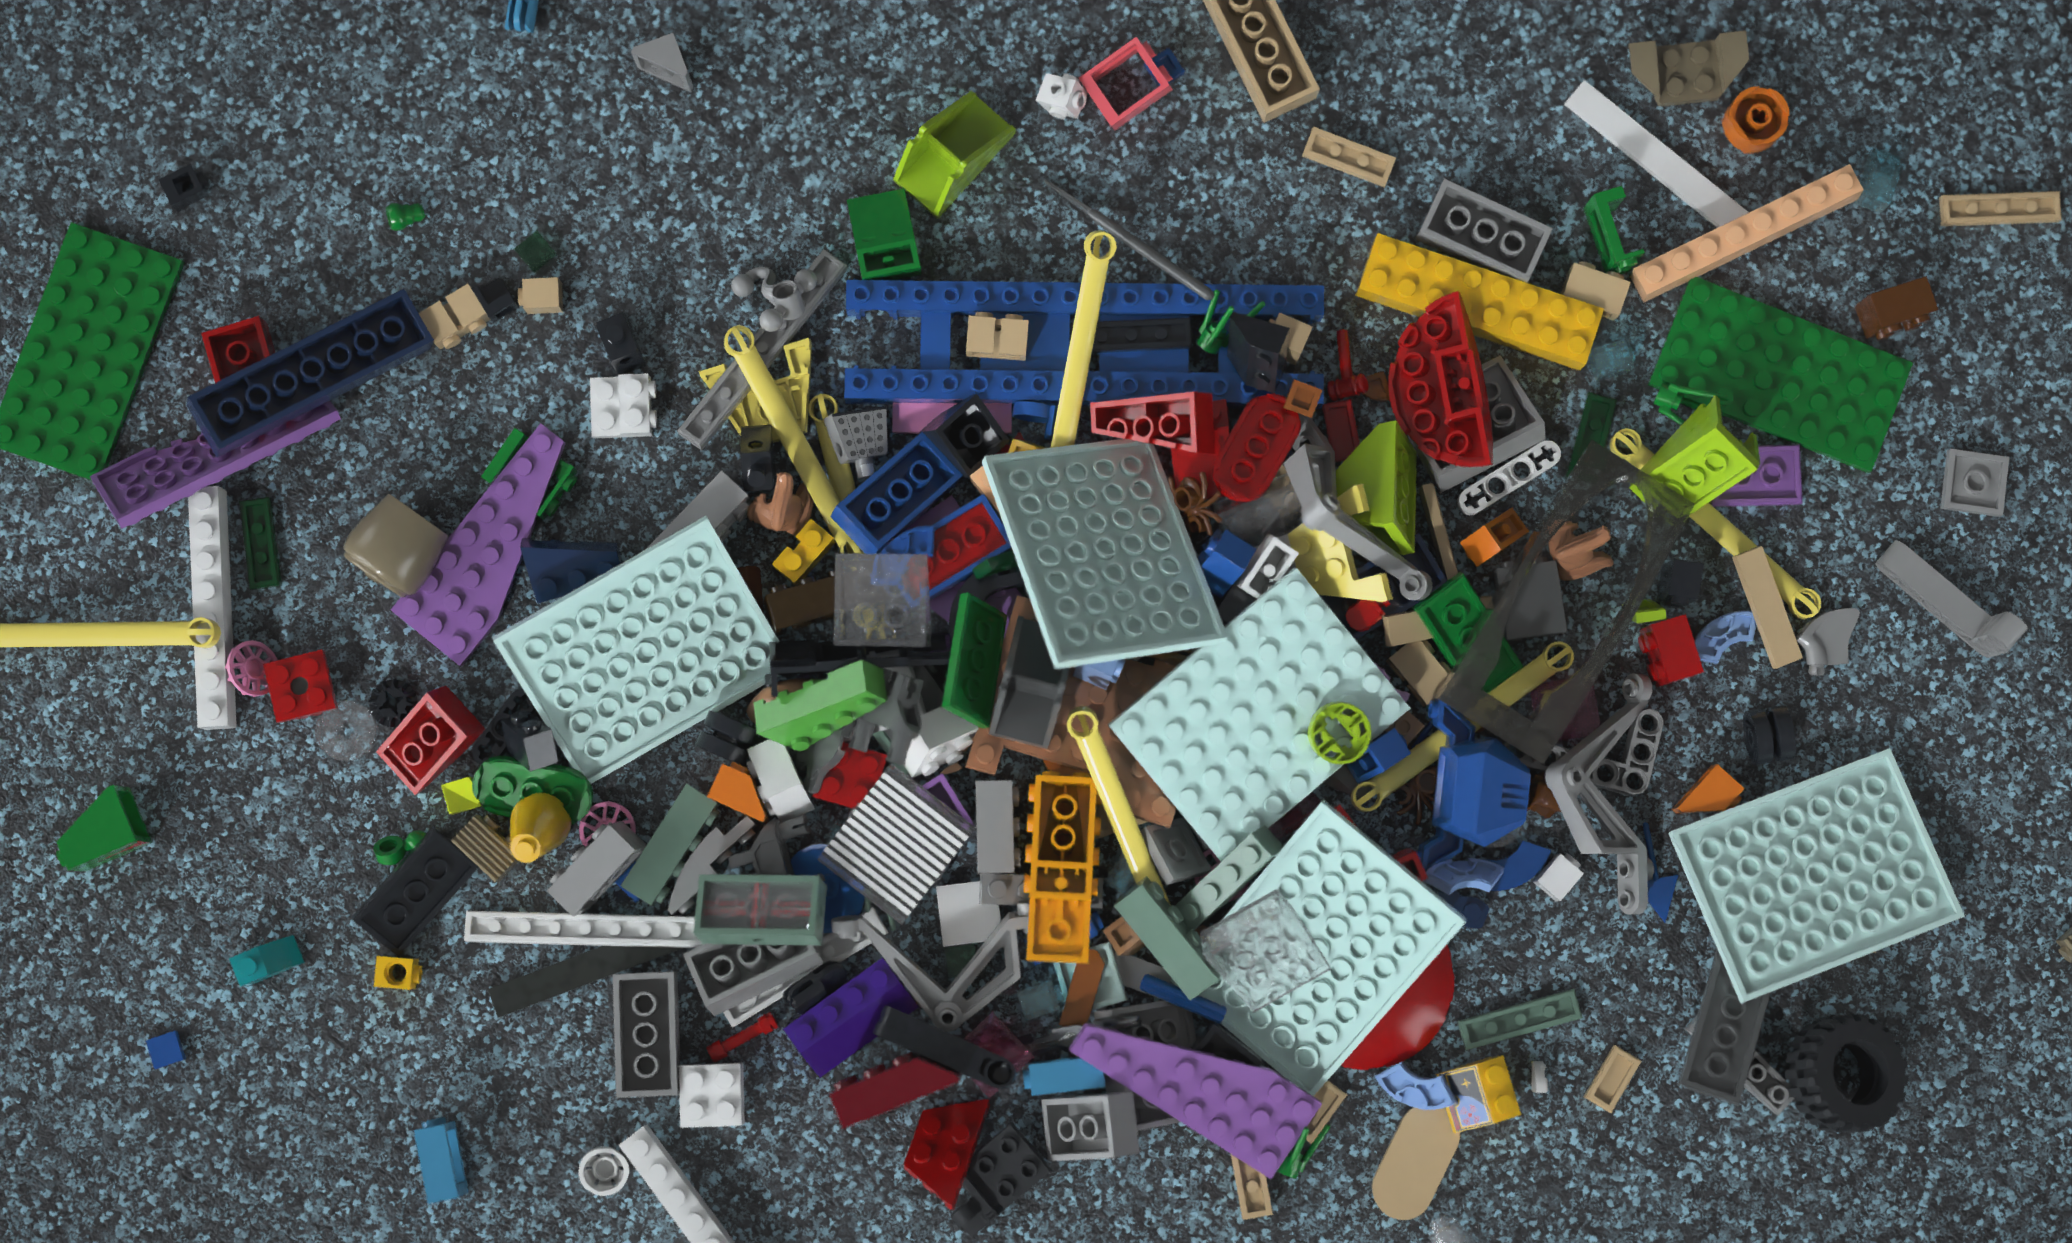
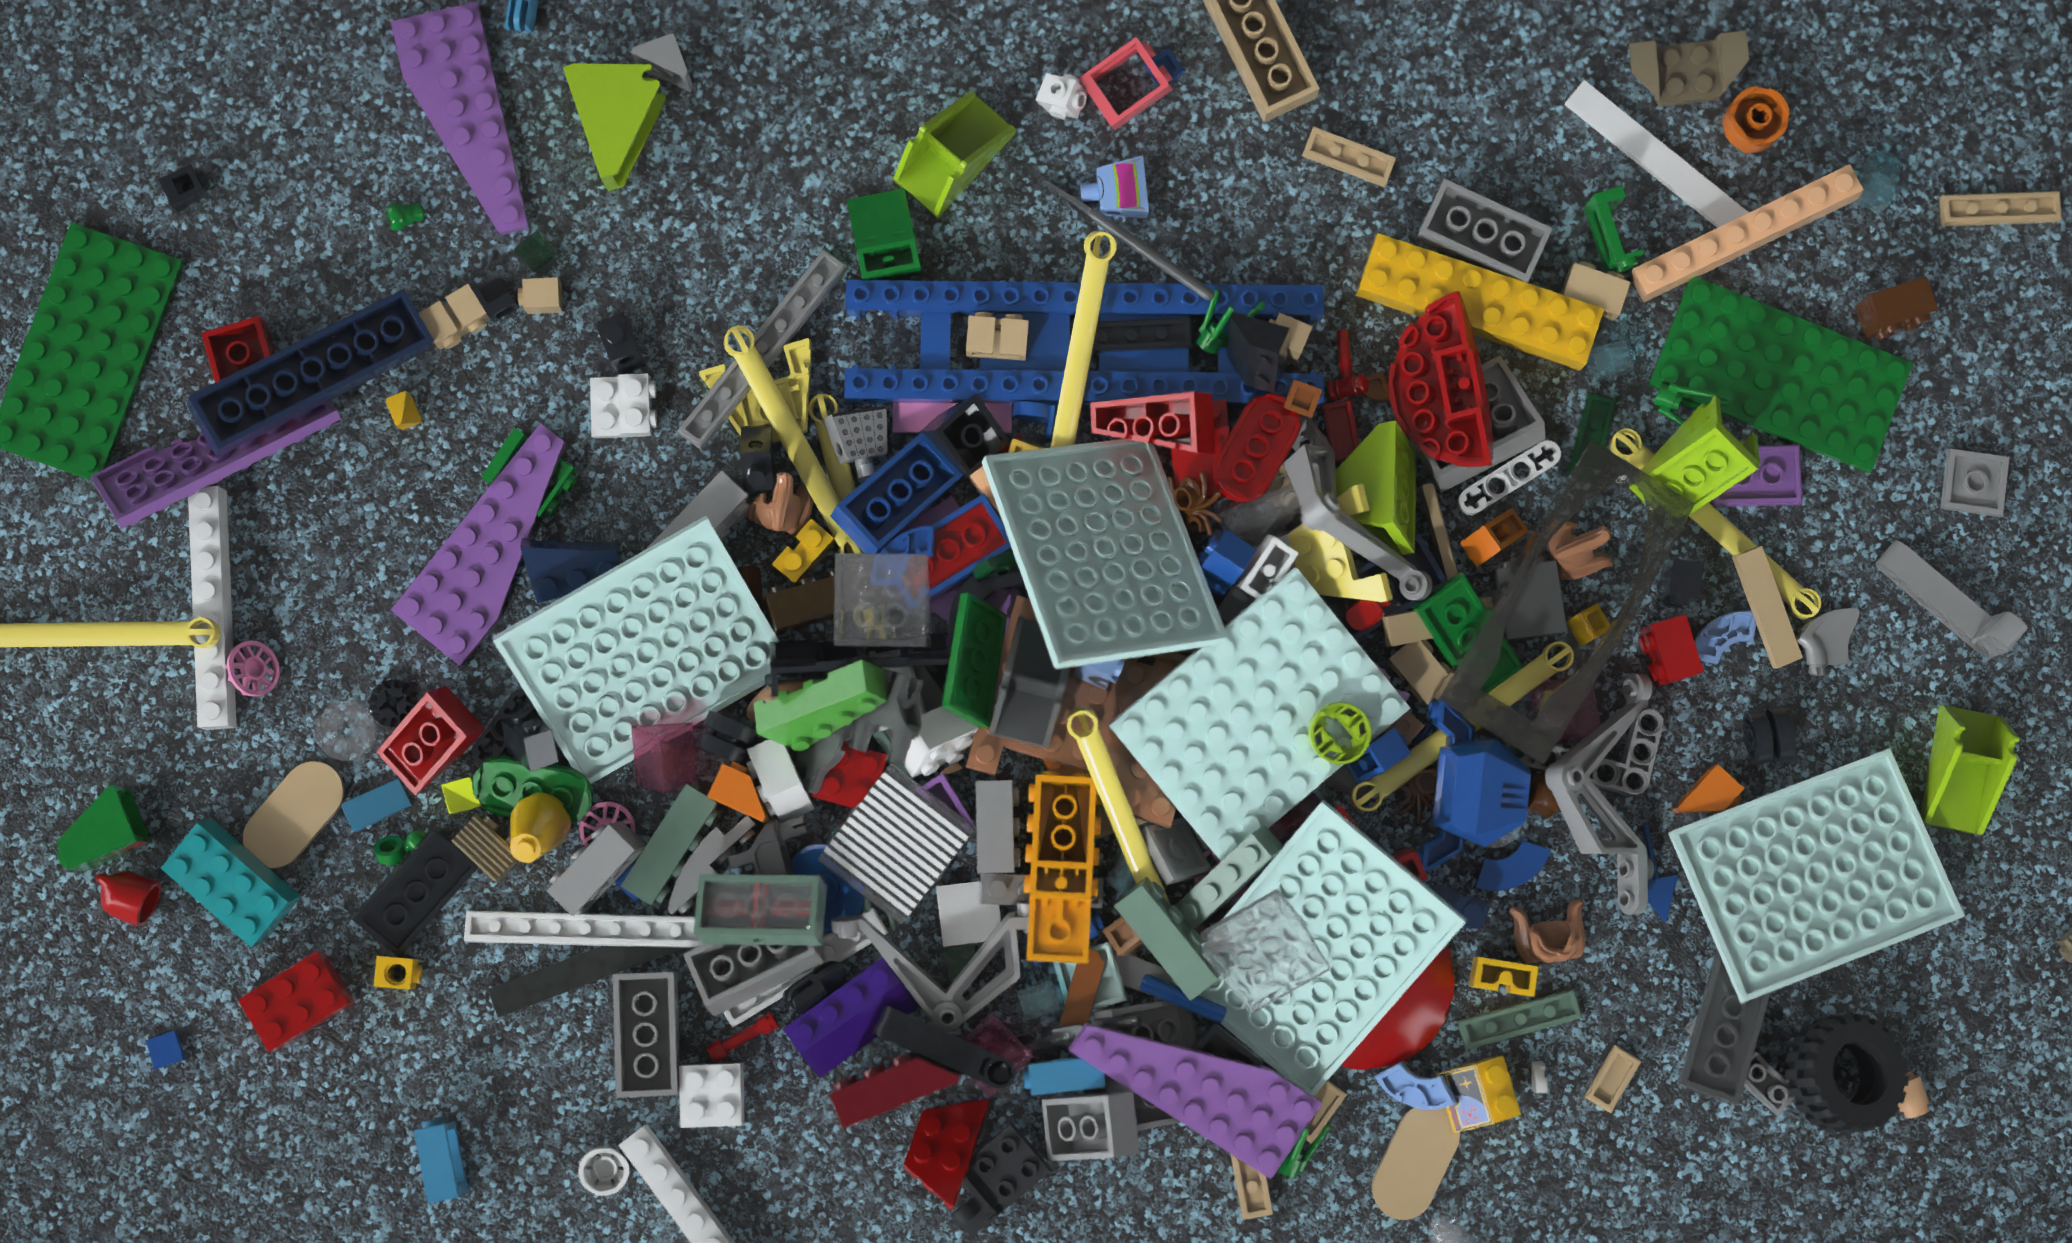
(129, 896): none -> red piece
(230, 882): none -> teal piece
(260, 543): dark green tile -> none
(266, 960): teal slope -> none
(294, 814): none -> tan tile
(296, 1001): none -> red brick
(300, 686): red piece -> none
(376, 805): none -> dark azure slope
(395, 546): dark tan piece -> none
(403, 410): none -> yellow slope
(454, 82): none -> medium lavender wing
(616, 114): none -> lime ladder
(664, 756): none -> clear pink slope
(784, 295): light grey piece -> none
(1119, 189): none -> light blue torso
(1460, 874): light blue tile -> none
(1517, 977): none -> yellow brick
(1549, 939): none -> nougat hair
(1559, 876): white brick -> none
(1588, 624): none -> yellow slope
(1649, 611): lime tile -> none
(1916, 1097): none -> light nougat brick
(1967, 769): none -> lime ladder

